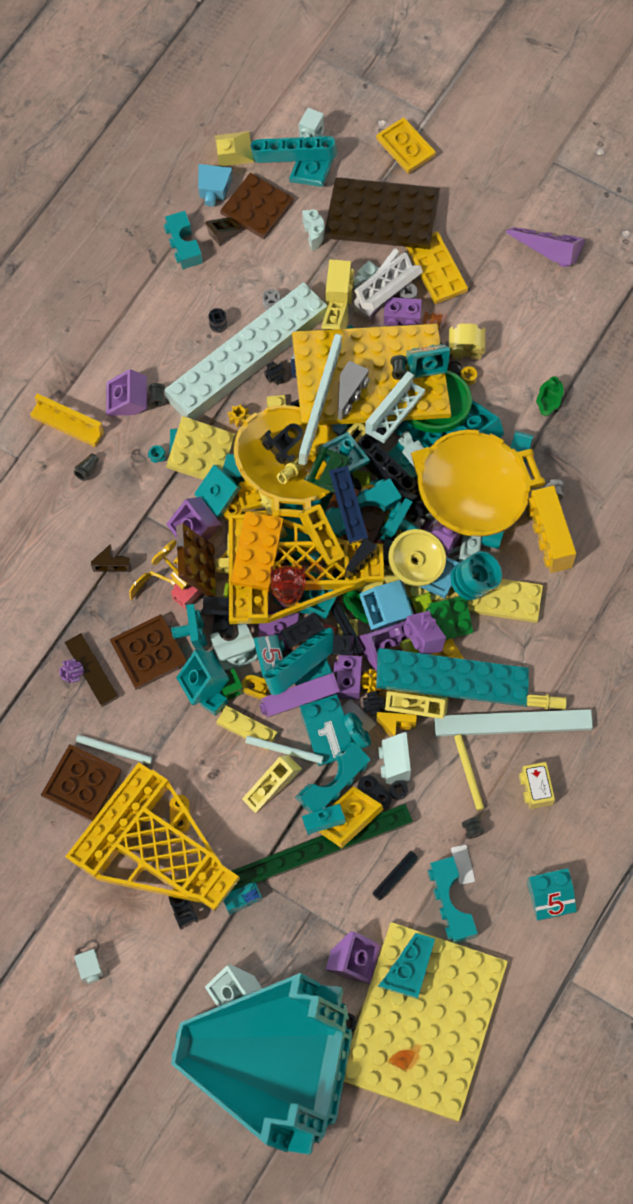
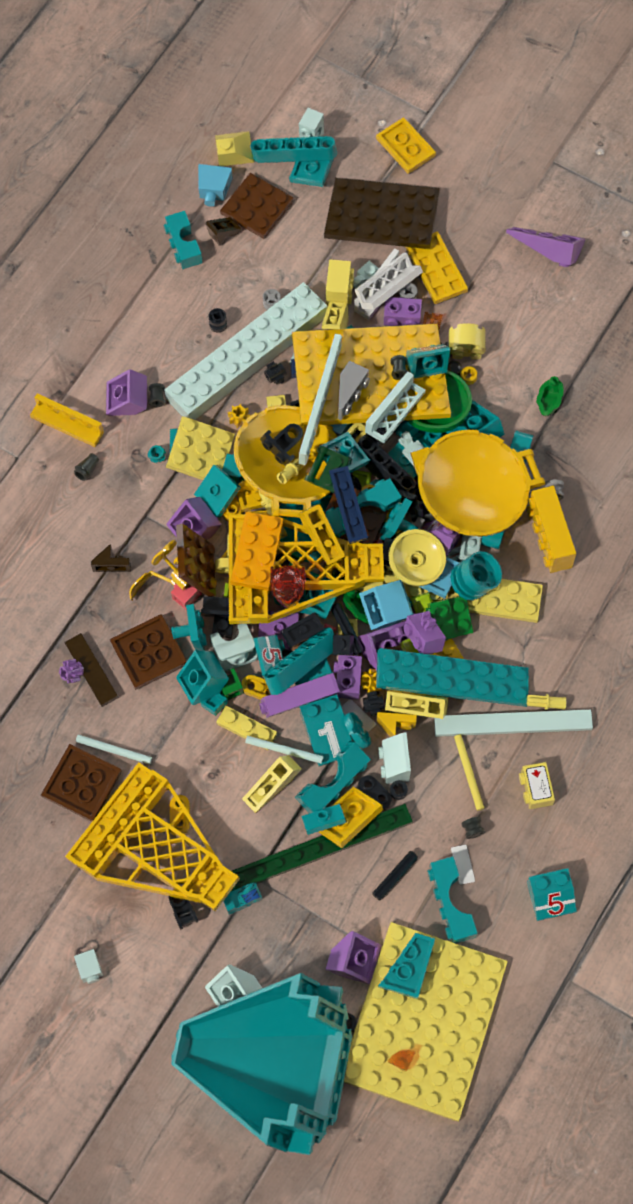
(314, 226): light aqua cylinder -> none
(361, 557): black slope -> none

